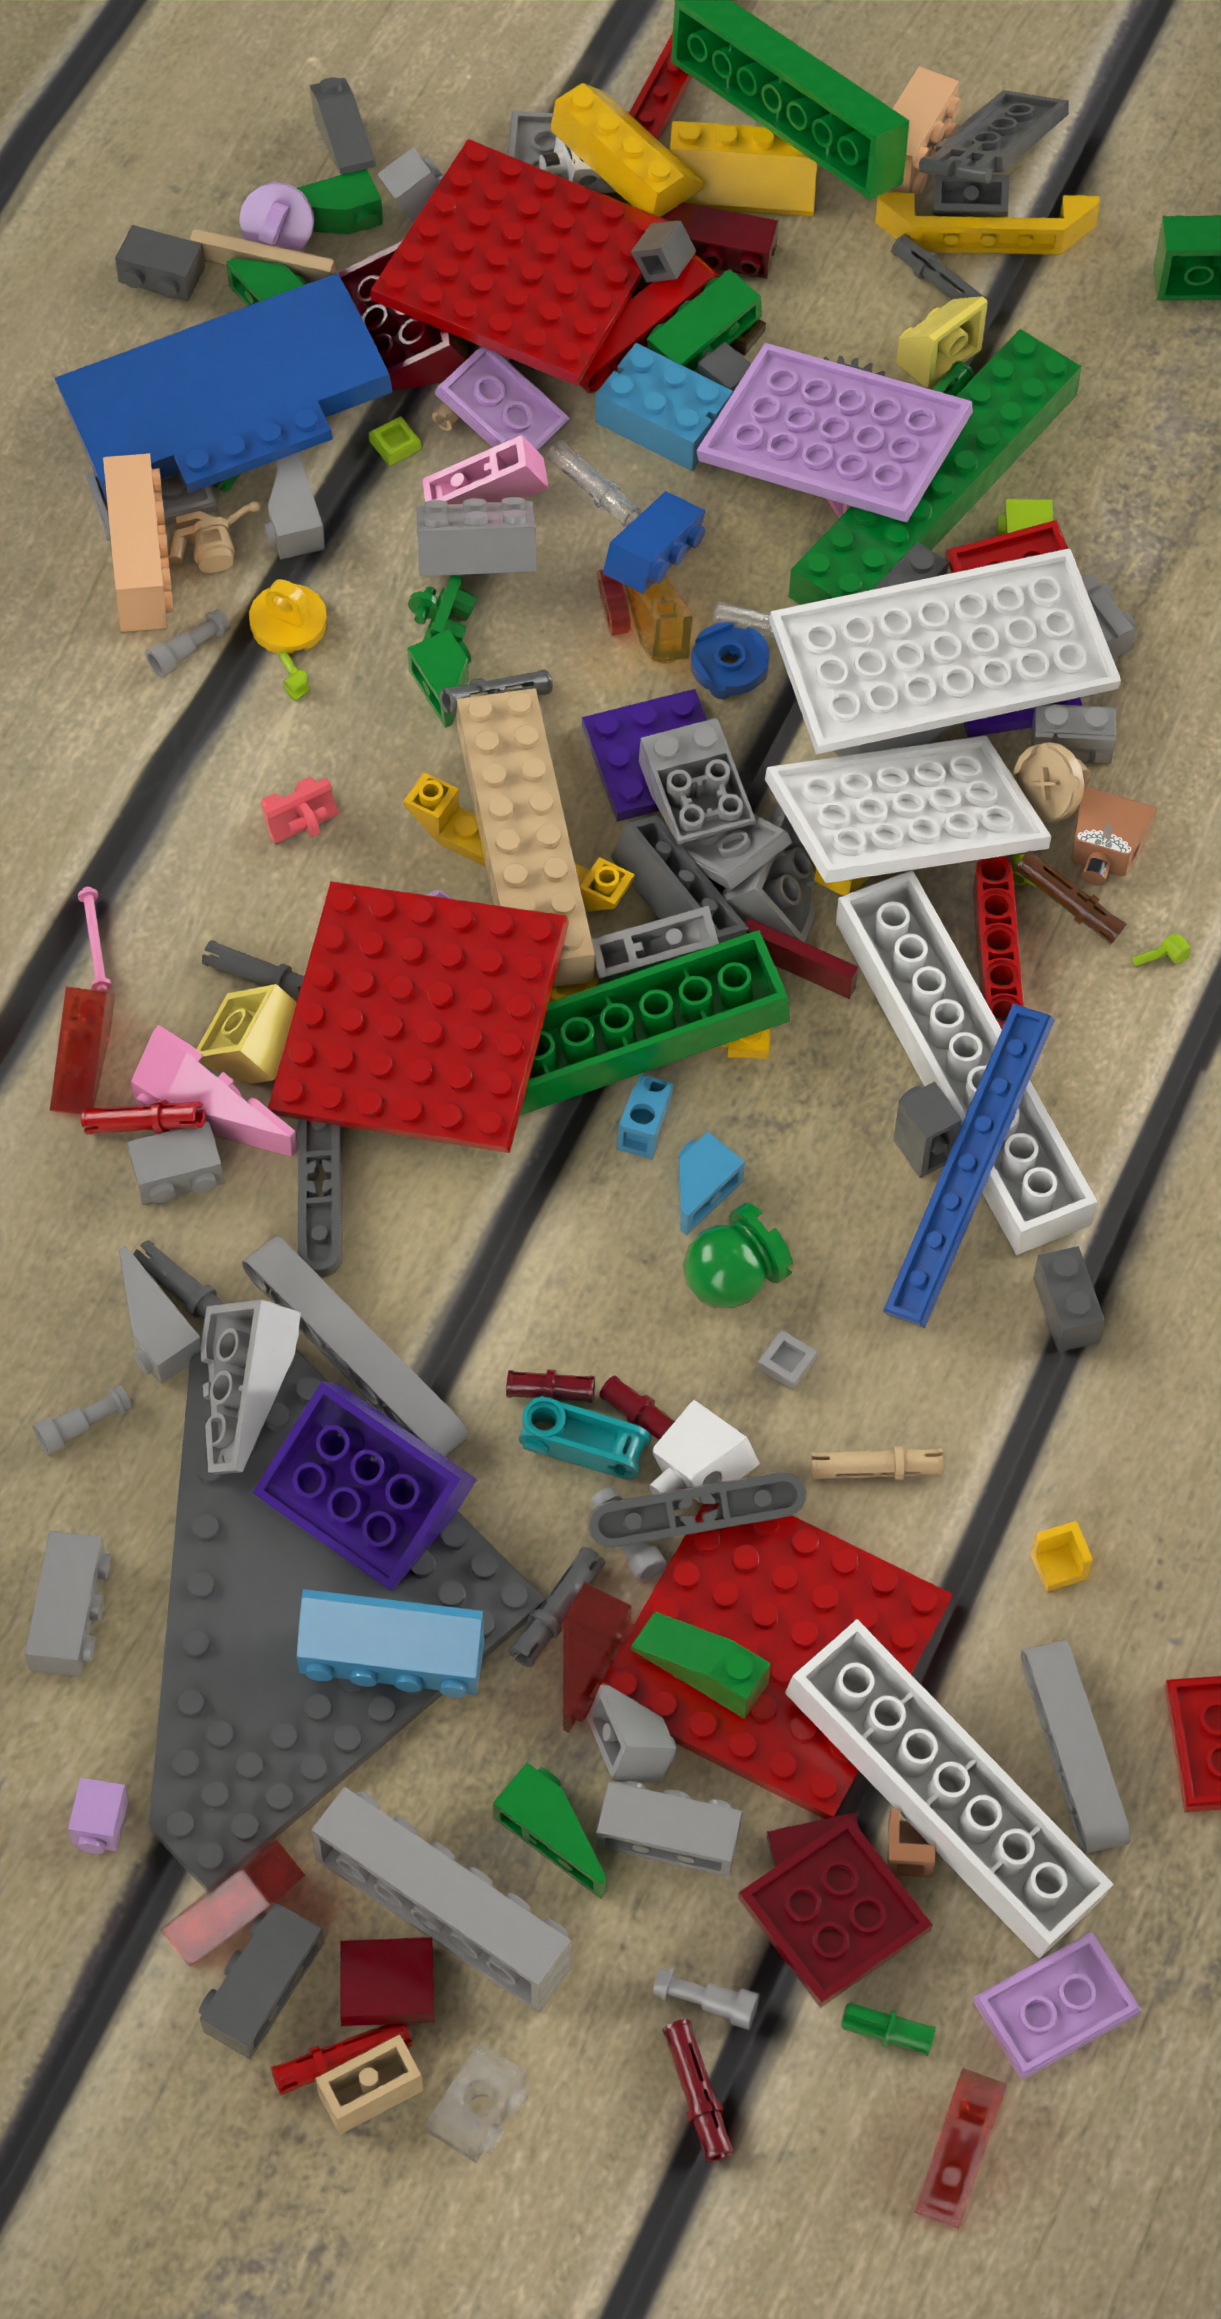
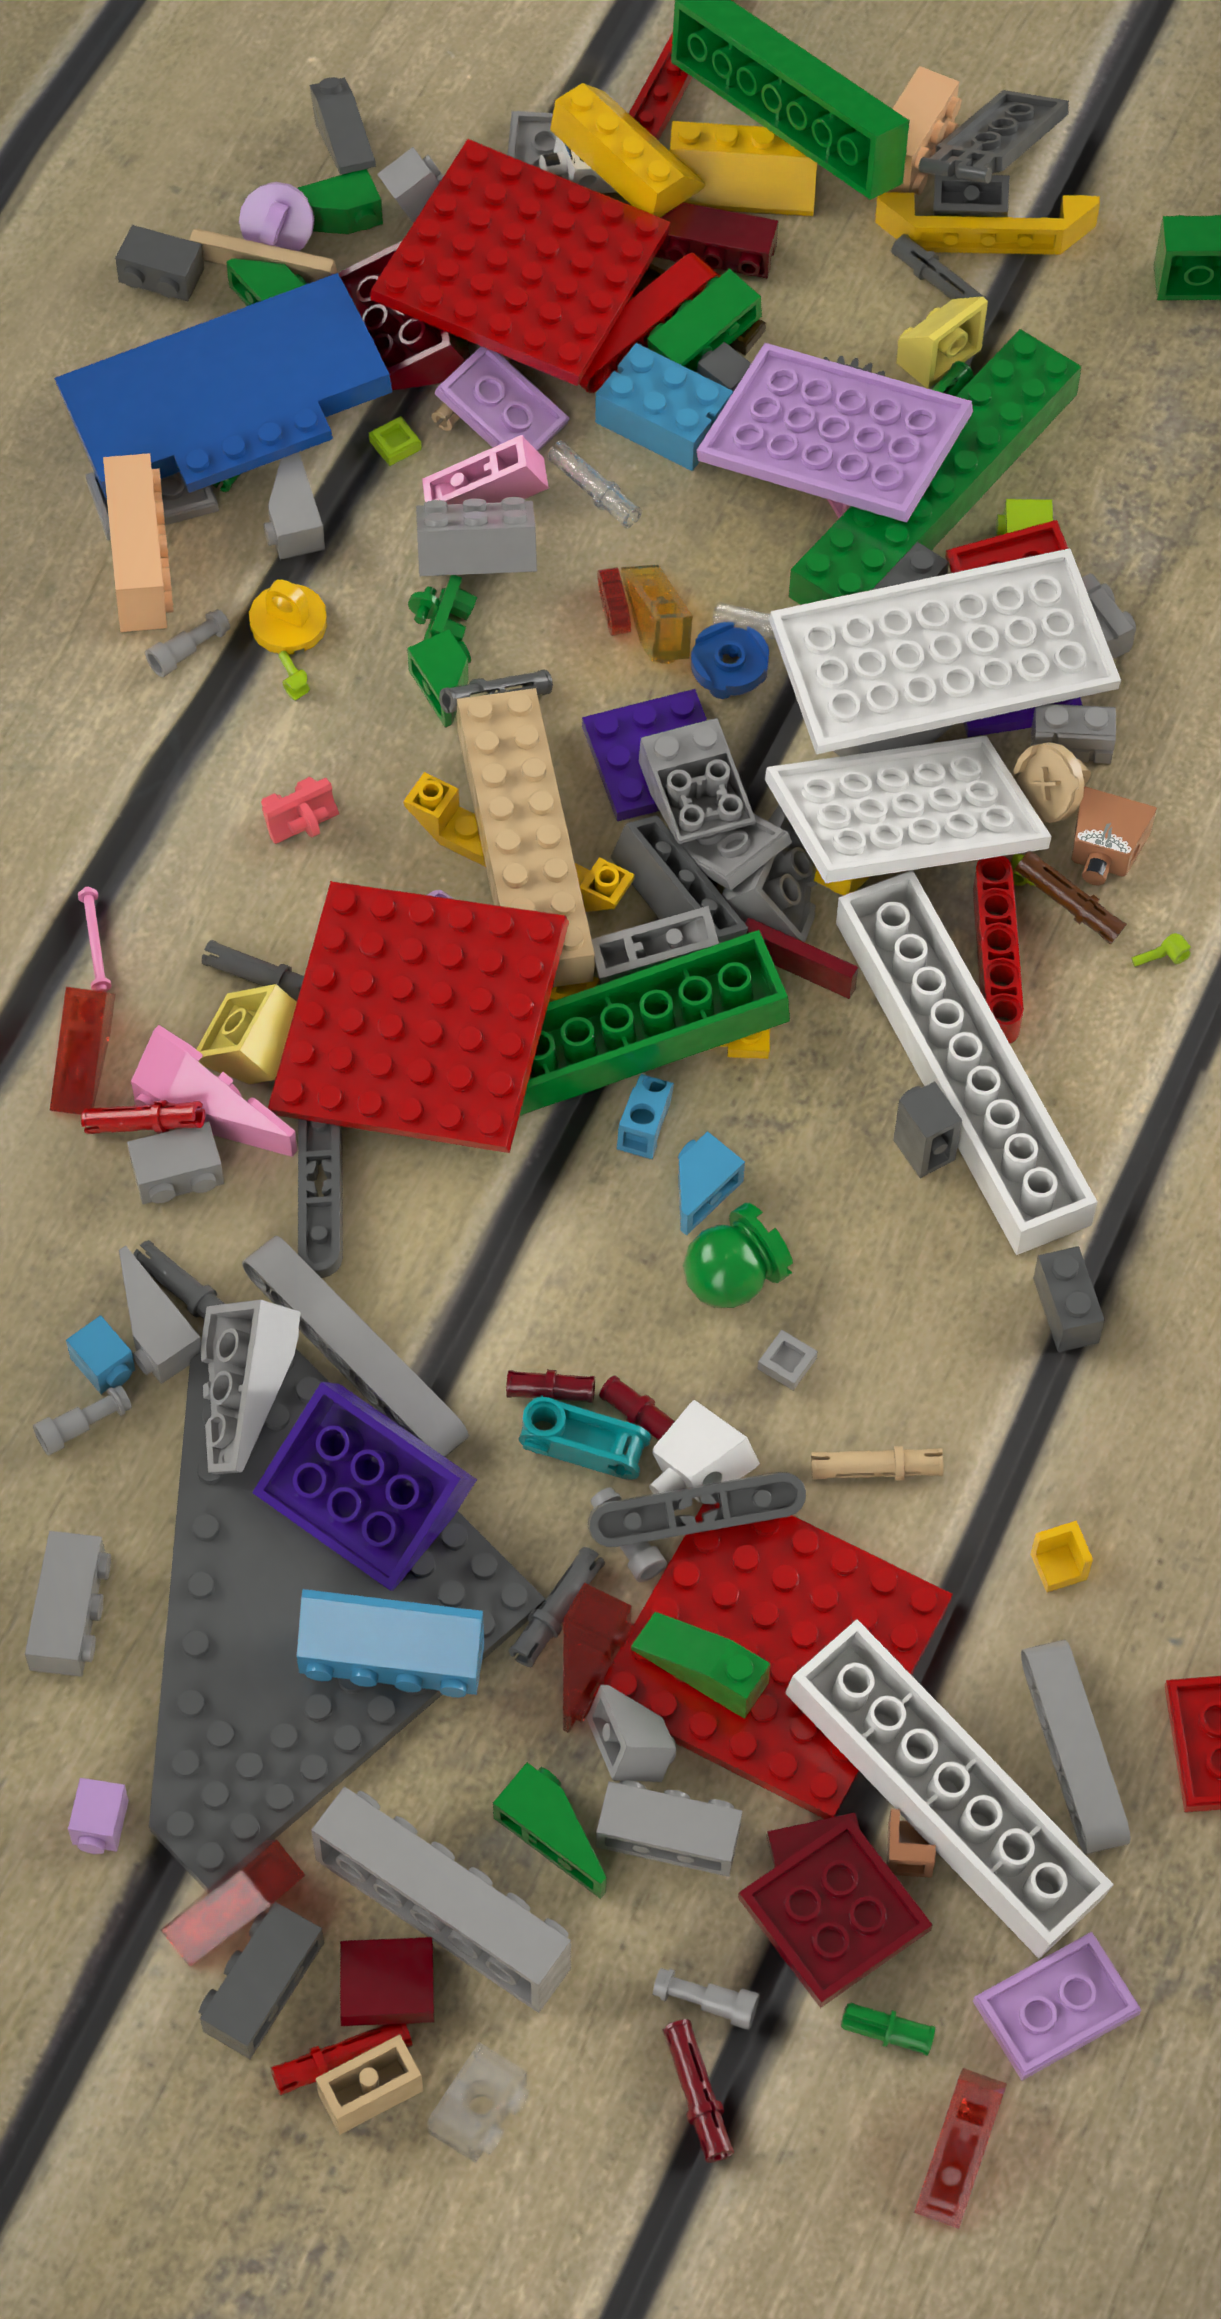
(101, 1355): none -> dark azure brick
(211, 537): tan piece -> none
(654, 542): blue brick -> none
(663, 251): dark grey brick -> none
(968, 1165): blue tile -> none

